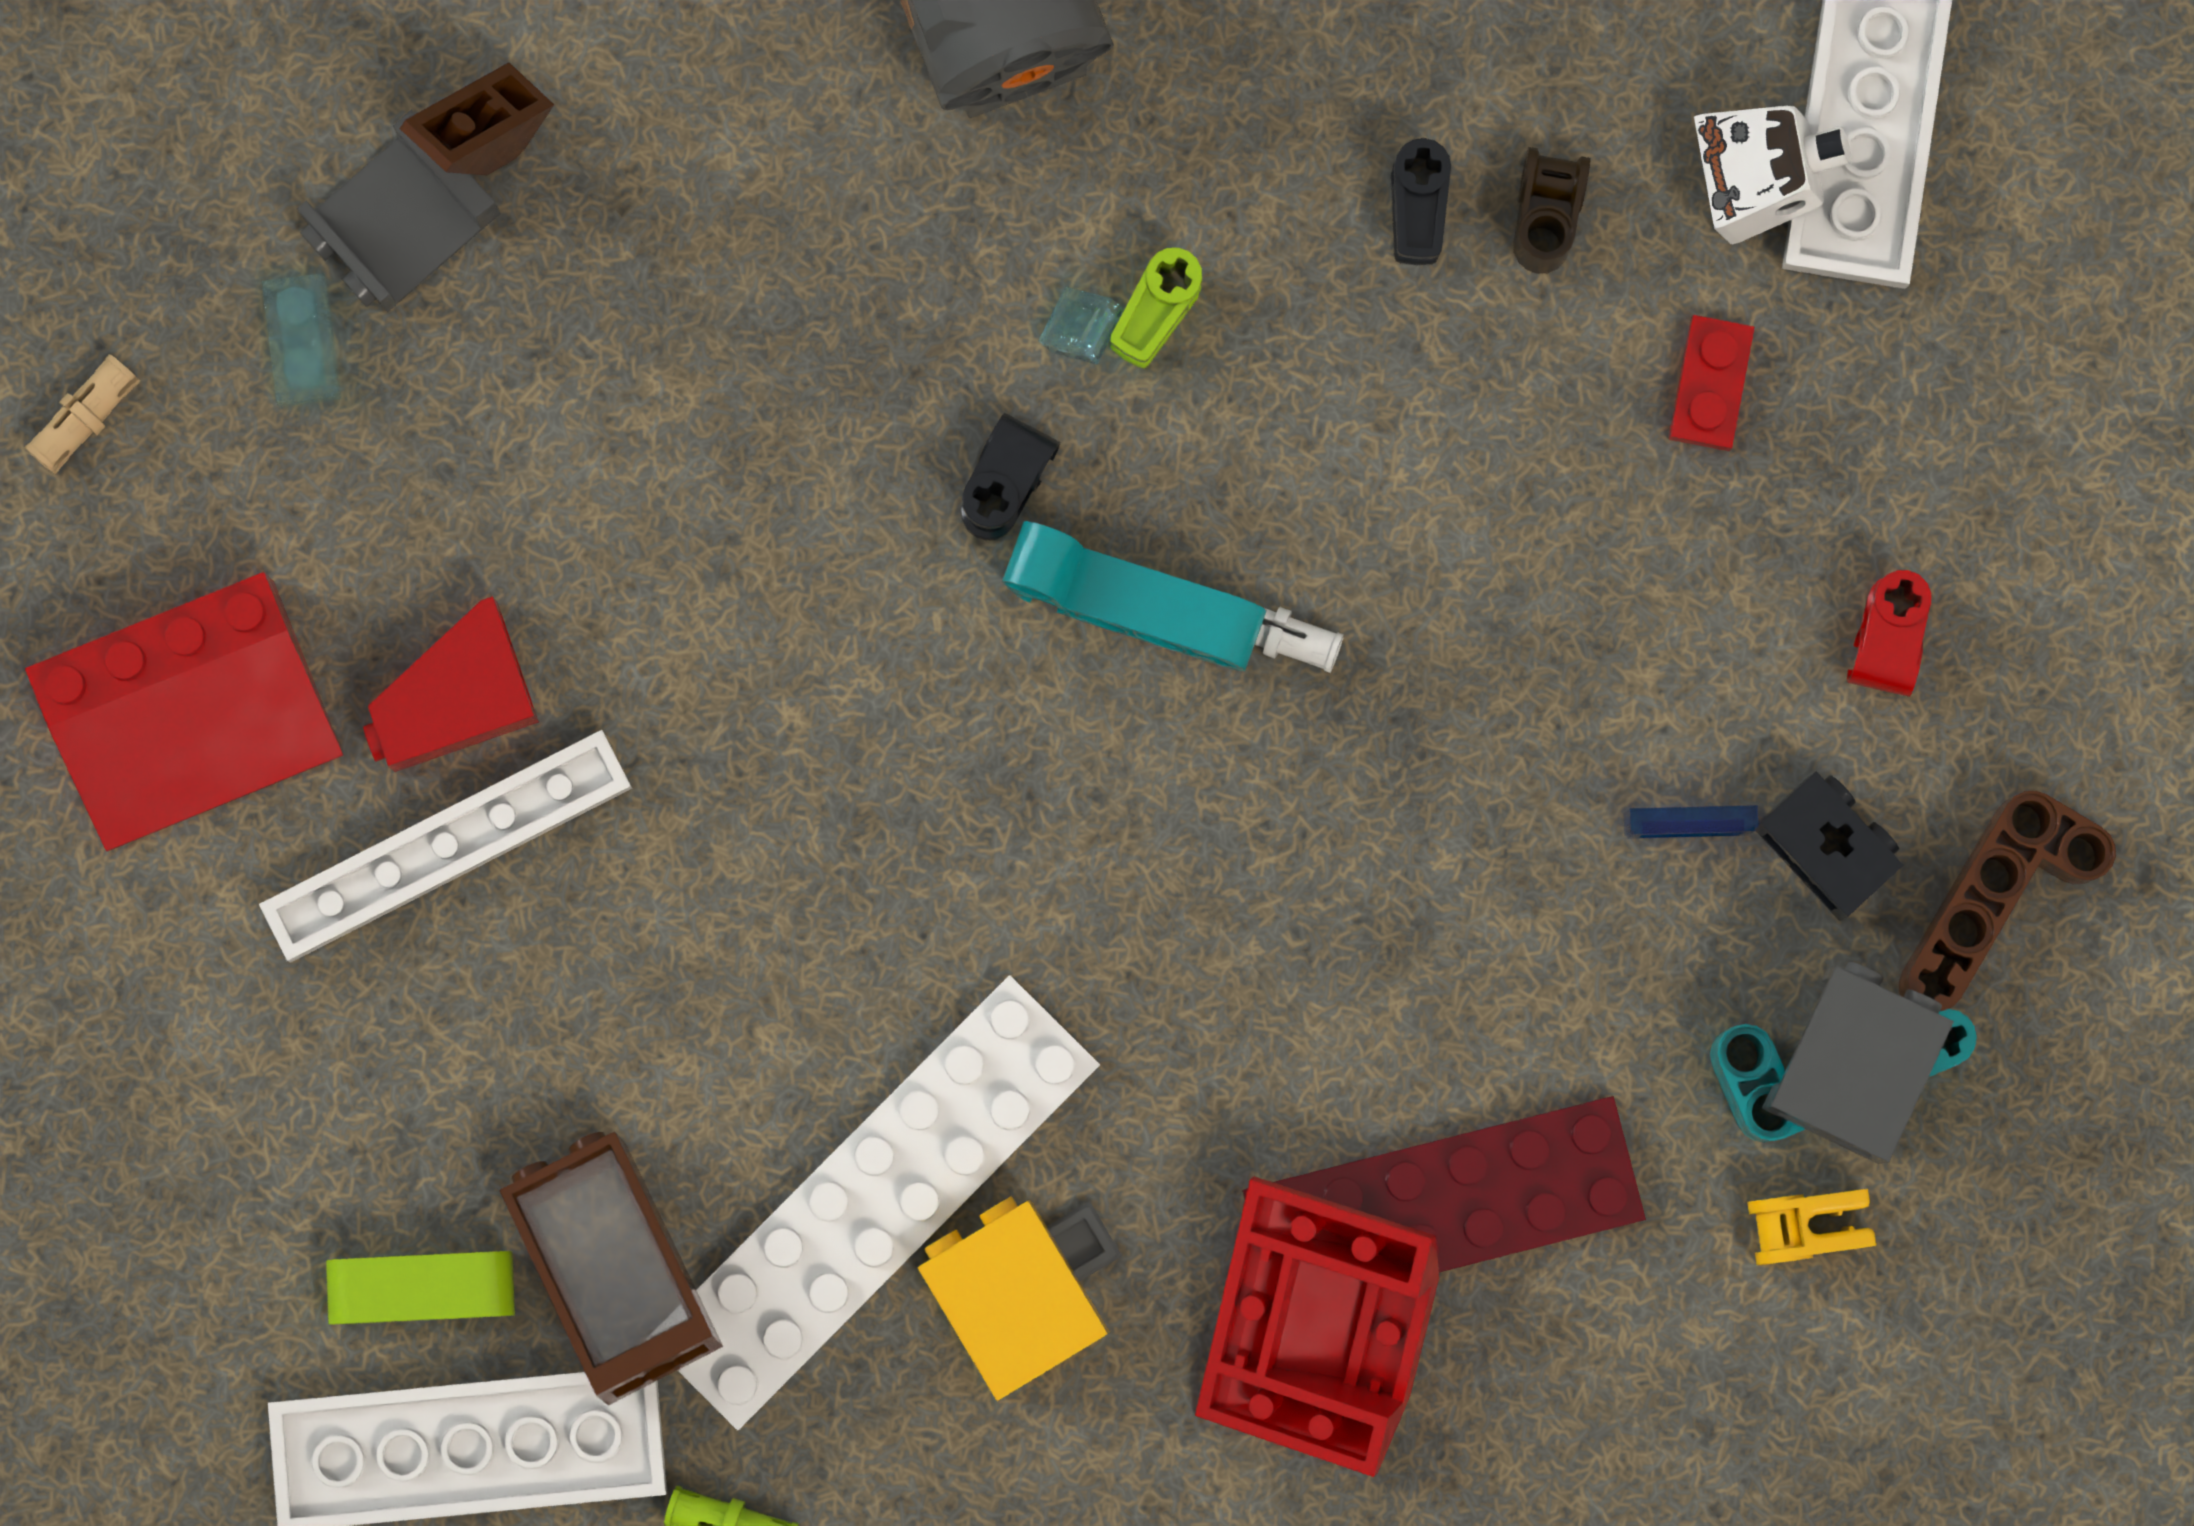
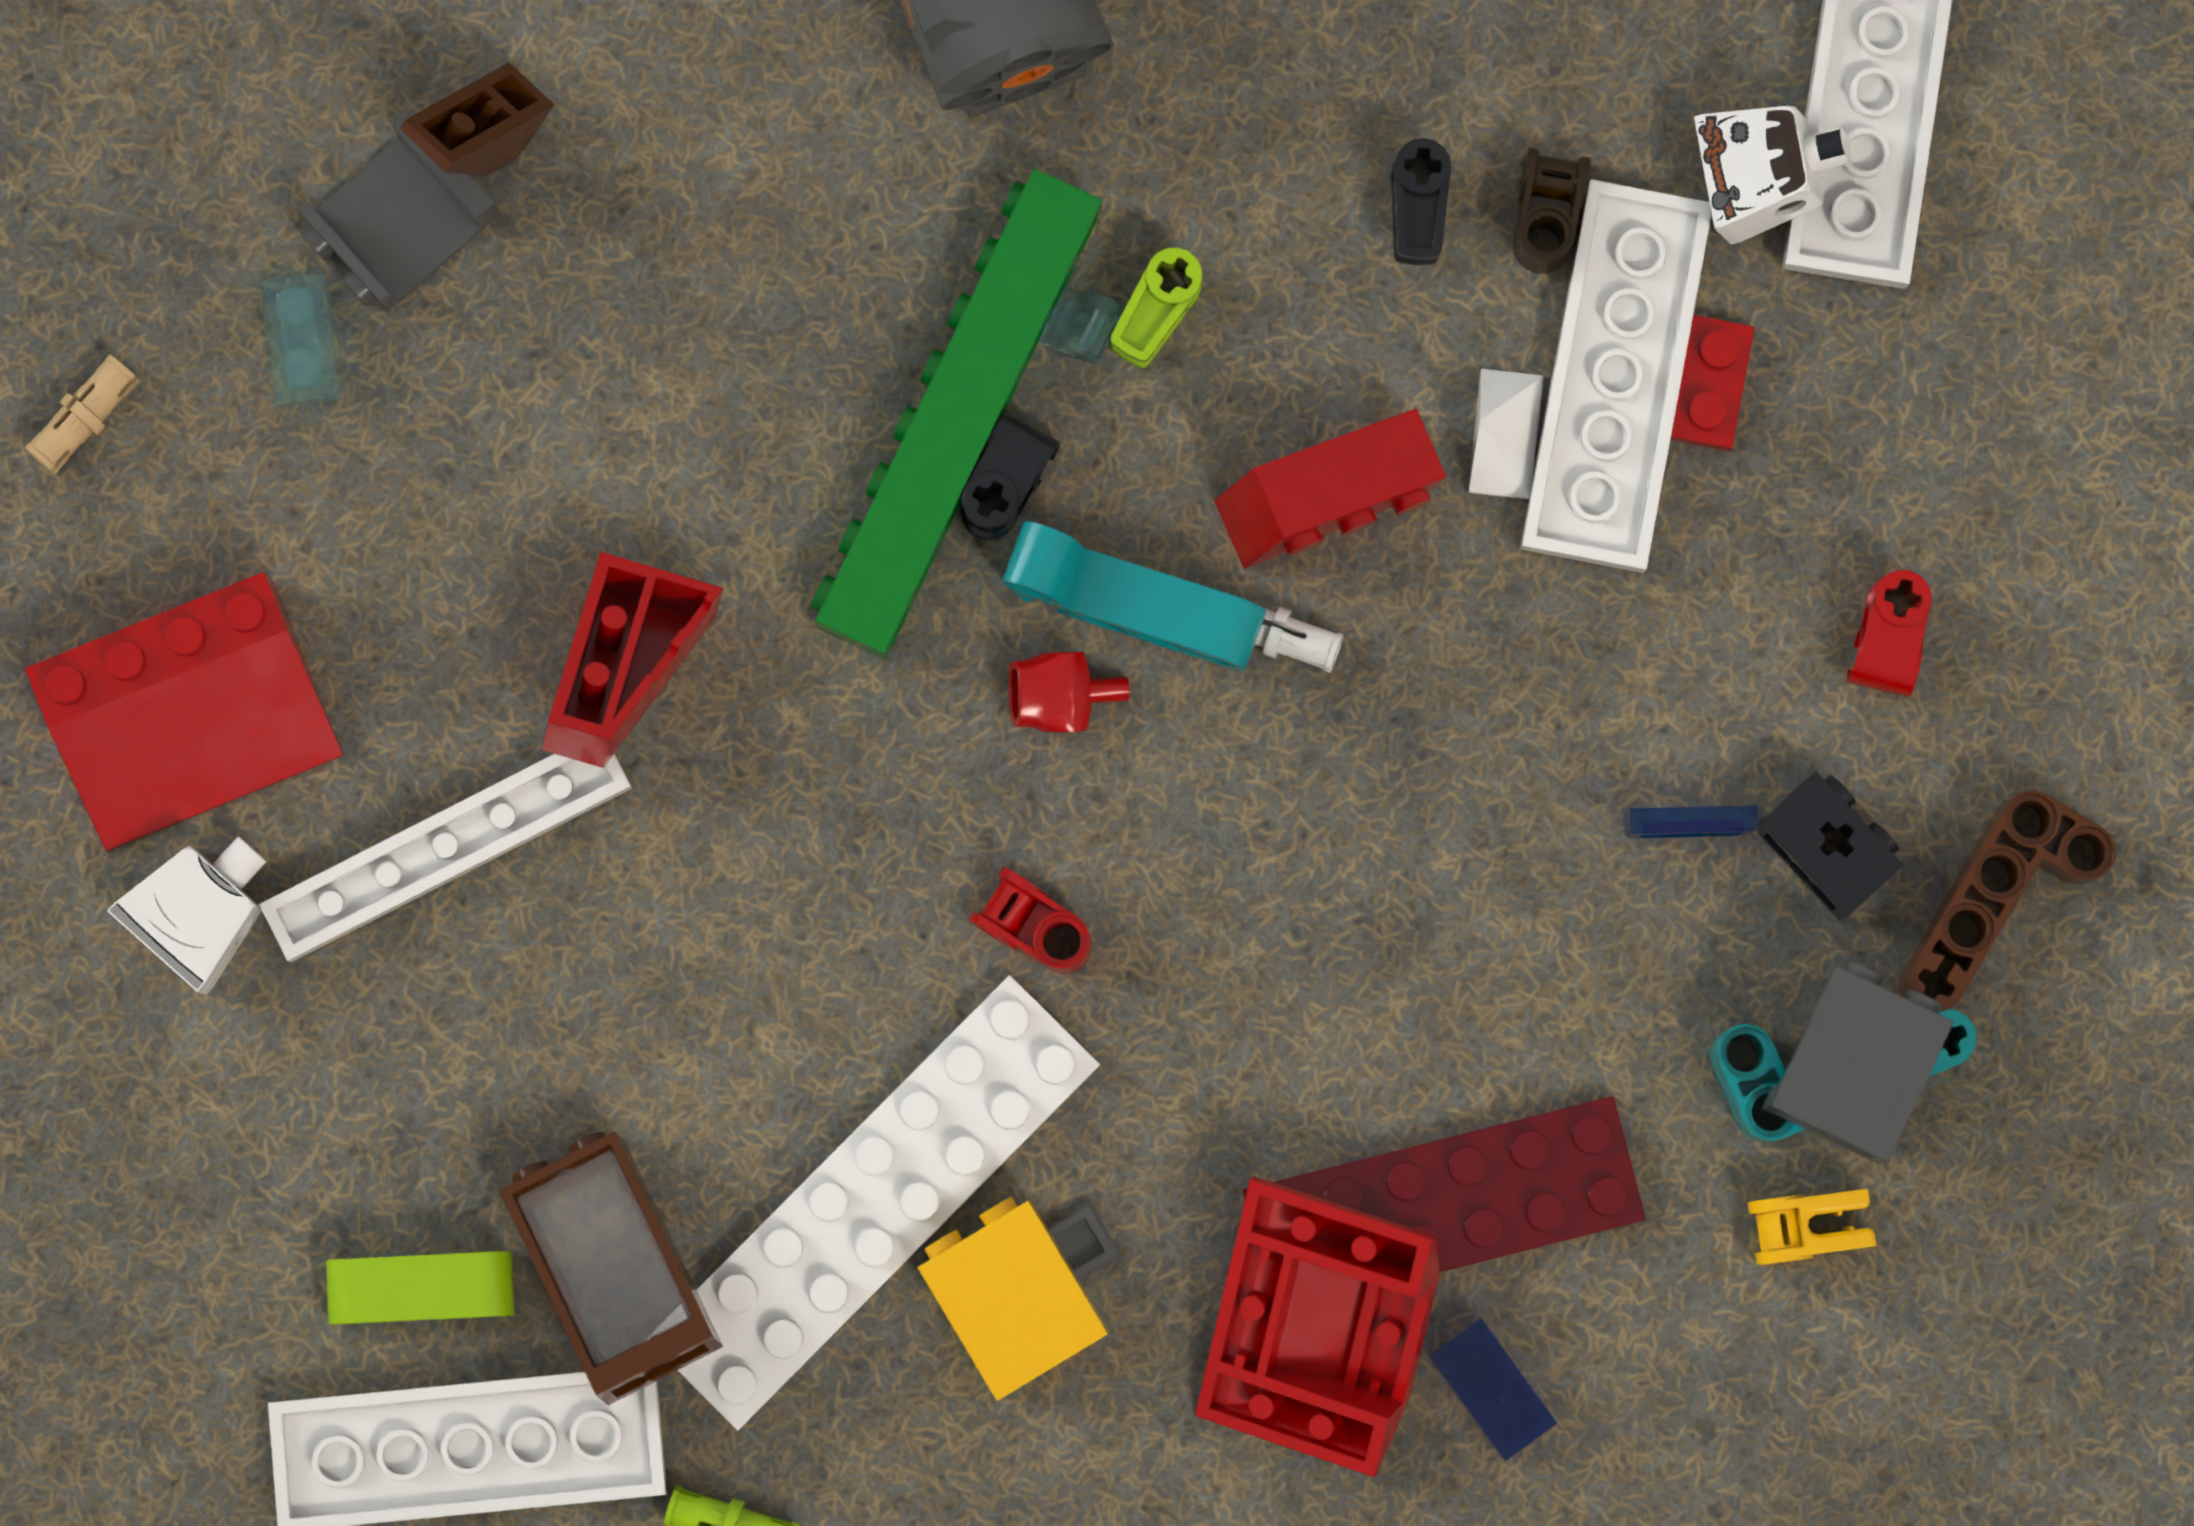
(194, 911): none -> white torso
(453, 694): red slope -> none
(623, 653): none -> red wedge
(963, 403): none -> green brick
(1030, 922): none -> red piece
(1057, 691): none -> red piece
(1330, 488): none -> red wedge
(1492, 1389): none -> clear blue plate
(1505, 434): none -> white slope
(1616, 376): none -> white plate

